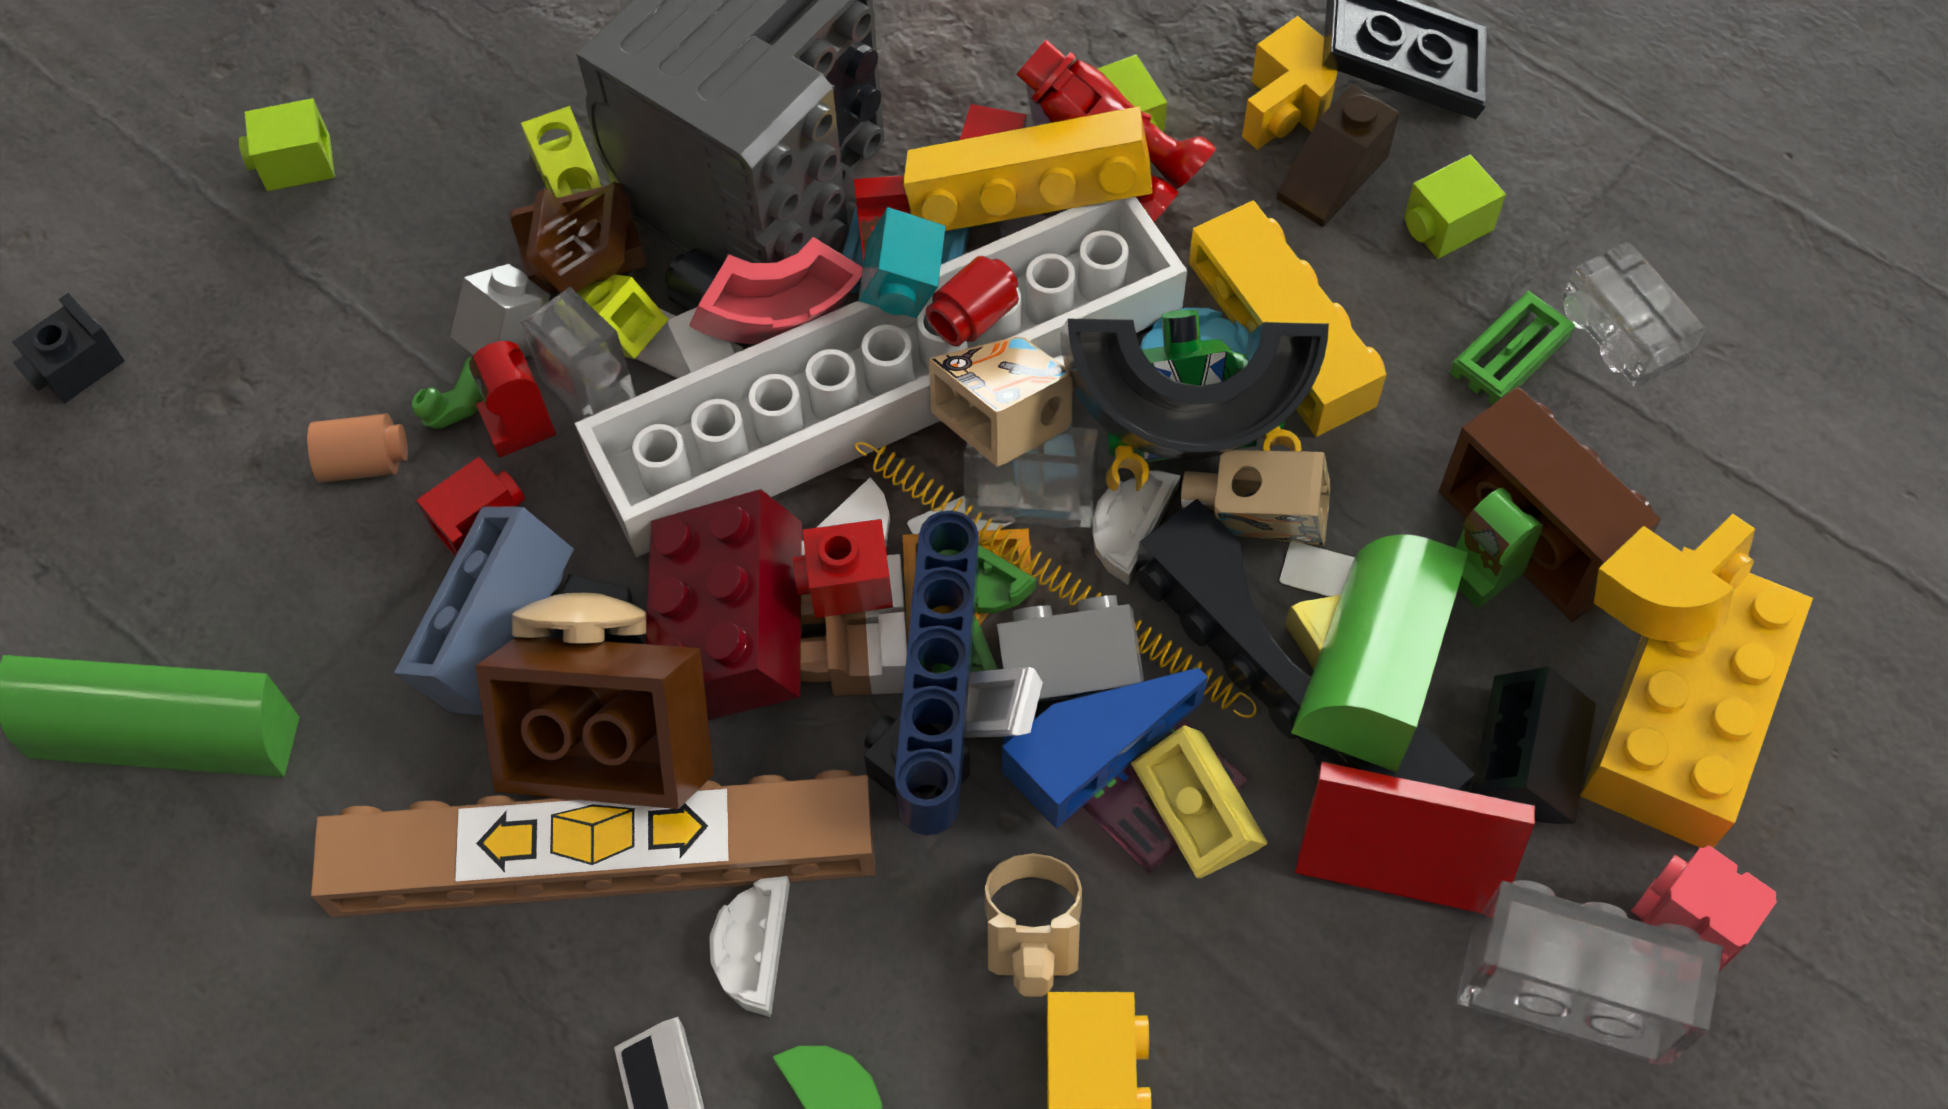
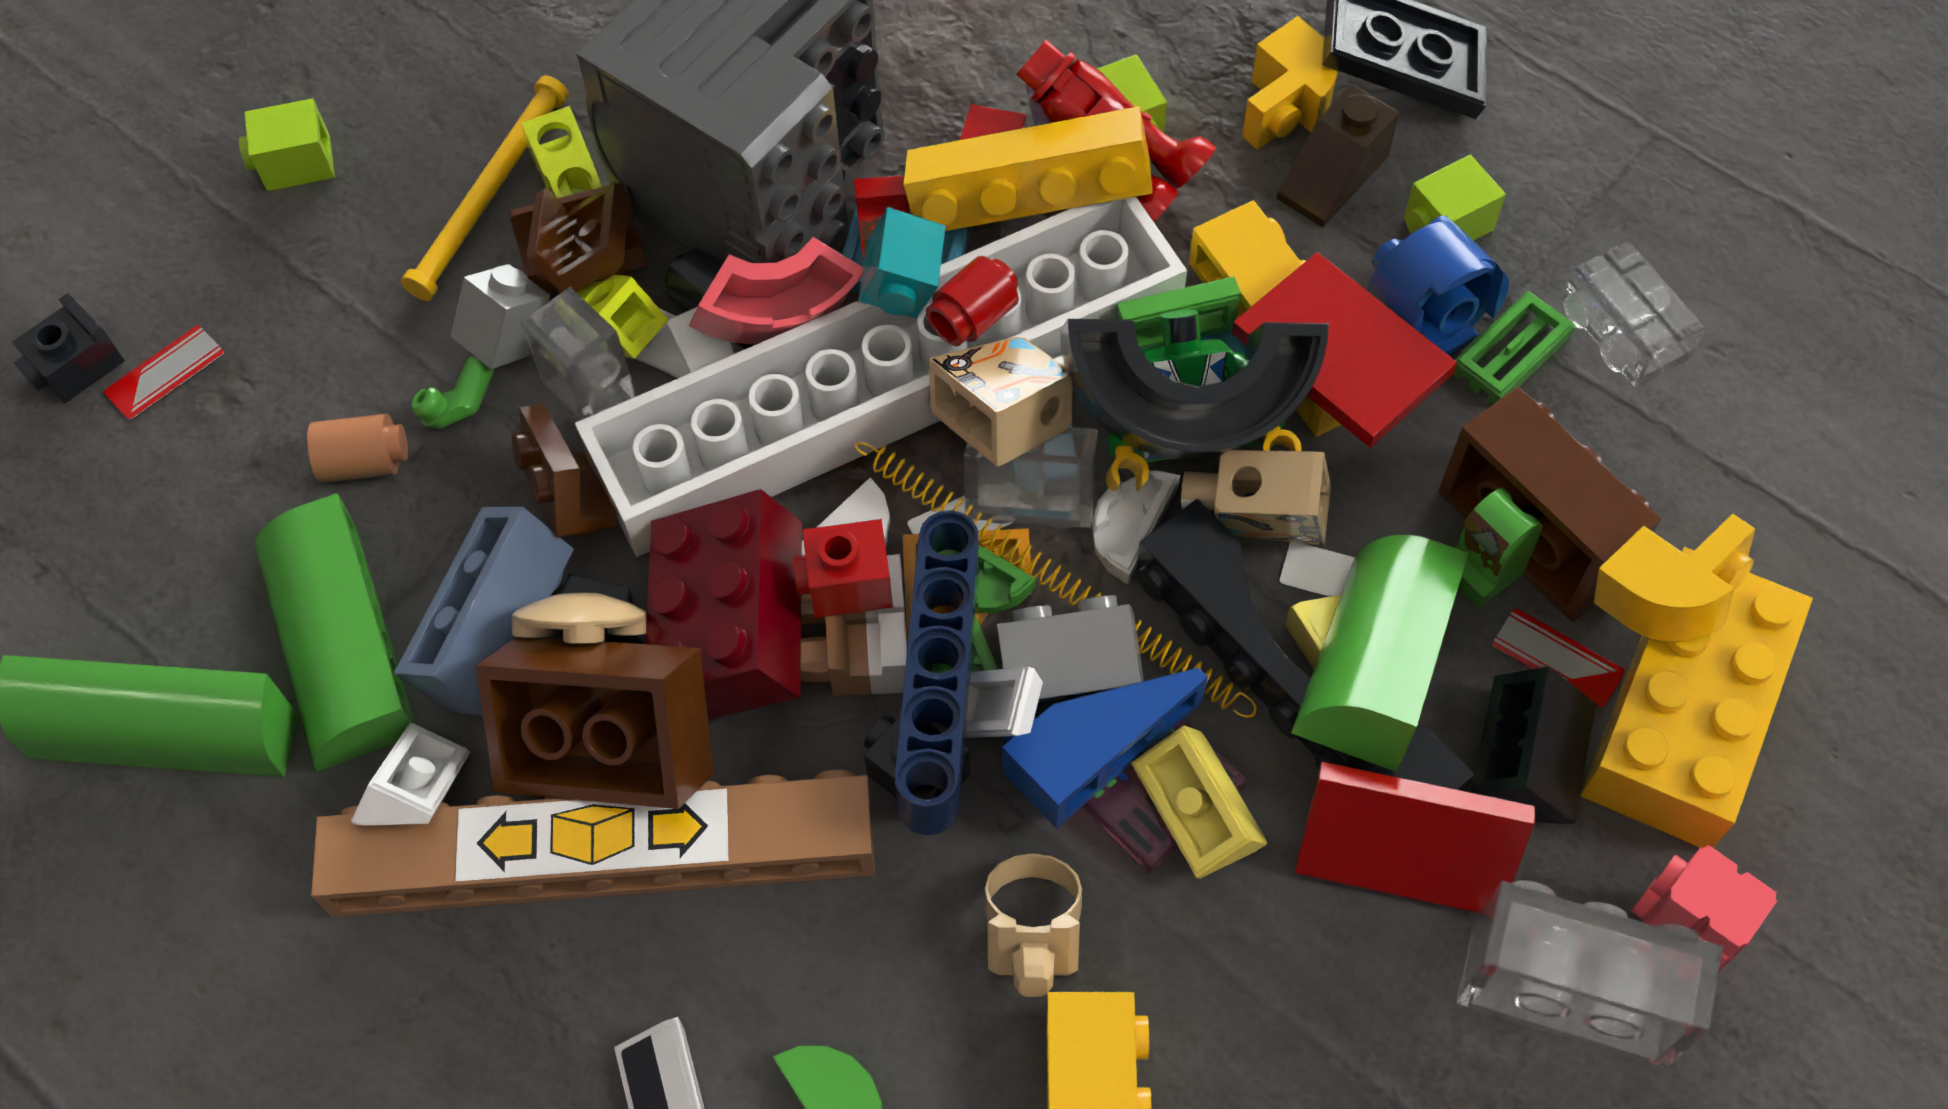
(163, 372): none -> sticker
(332, 632): none -> bright green brick
(411, 780): none -> white slope
(422, 281): none -> yellow bar
(458, 500): red brick -> none
(511, 398): red leg -> none
(560, 478): none -> reddish brown bracket
(748, 944): white tile -> none
(1215, 302): none -> bright green tile
(1373, 359): none -> red tile
(1439, 283): none -> blue brick
(1542, 646): none -> sticker

